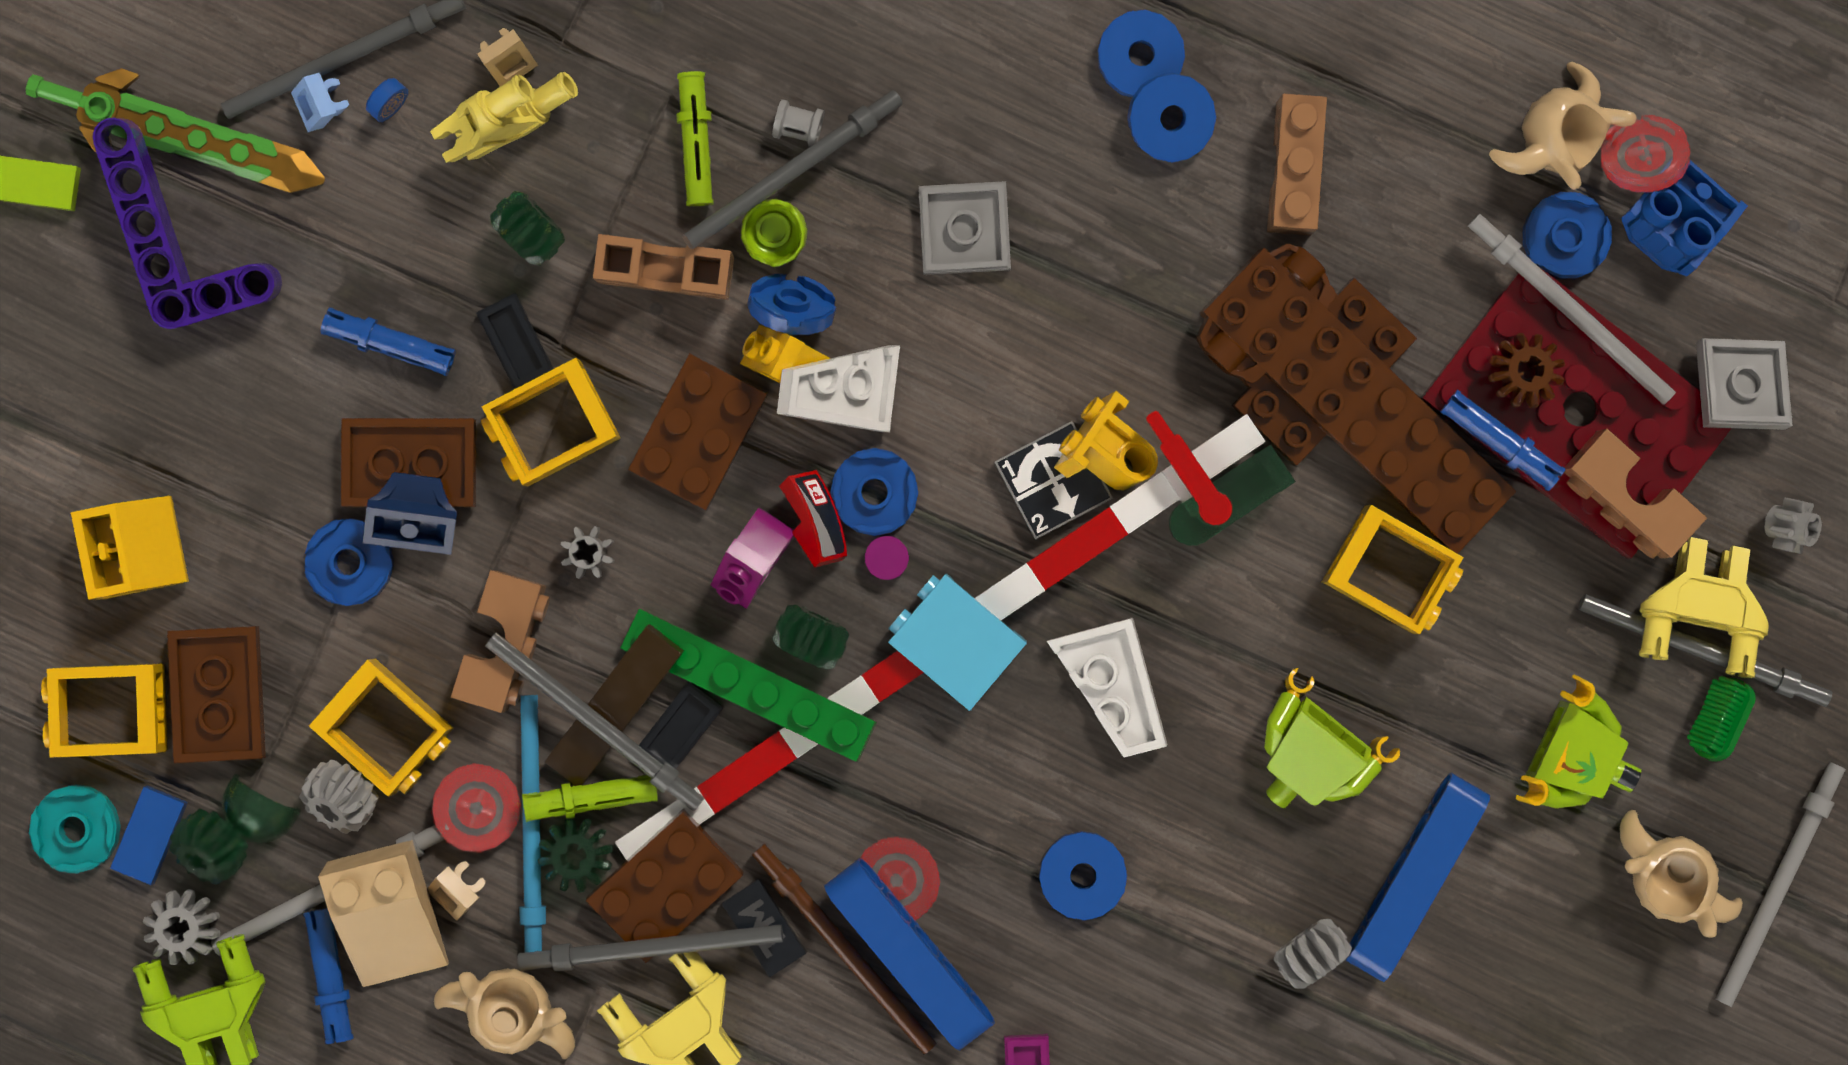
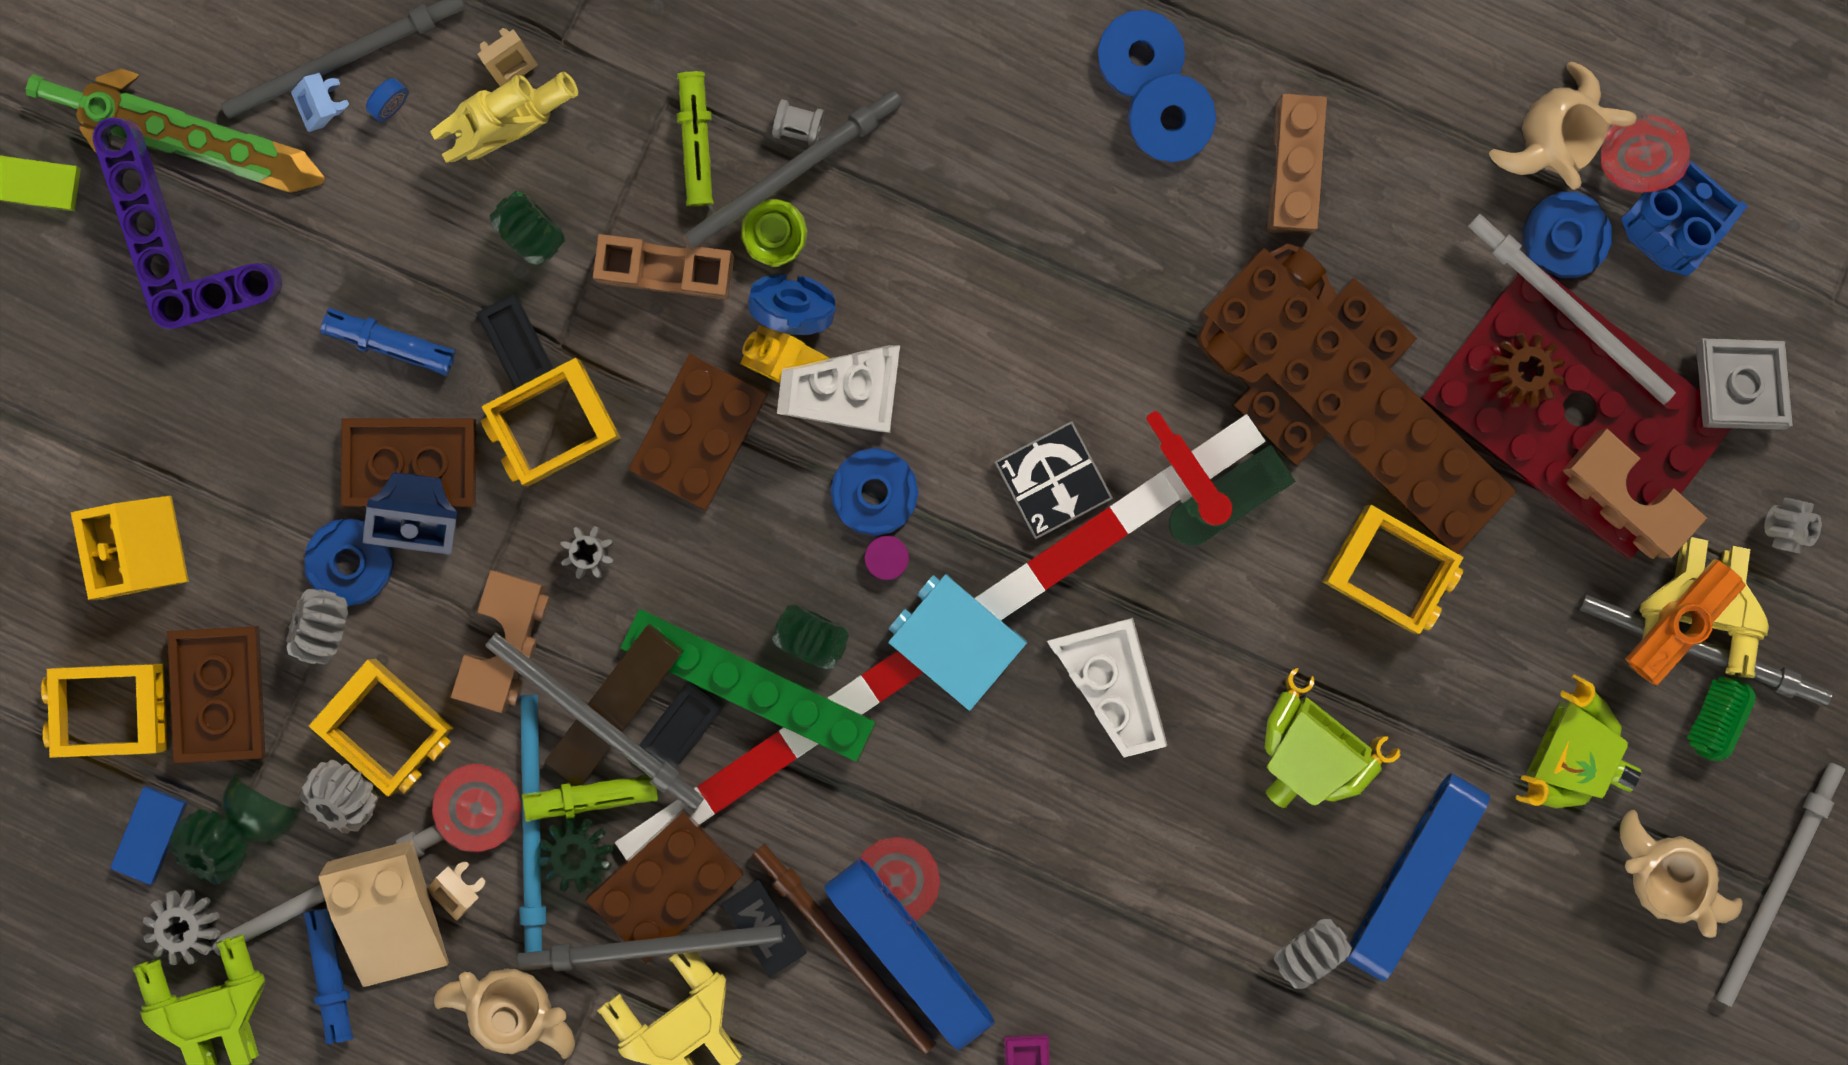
(100, 823): teal tile -> none
(317, 626): none -> light grey gear
(751, 558): magenta pin -> none
(820, 526): slope -> none
(964, 228): light grey tile -> none
(1101, 894): blue tile -> none
(1103, 445): yellow pin -> none
(1516, 450): blue pin -> none
(1705, 602): none -> orange piece

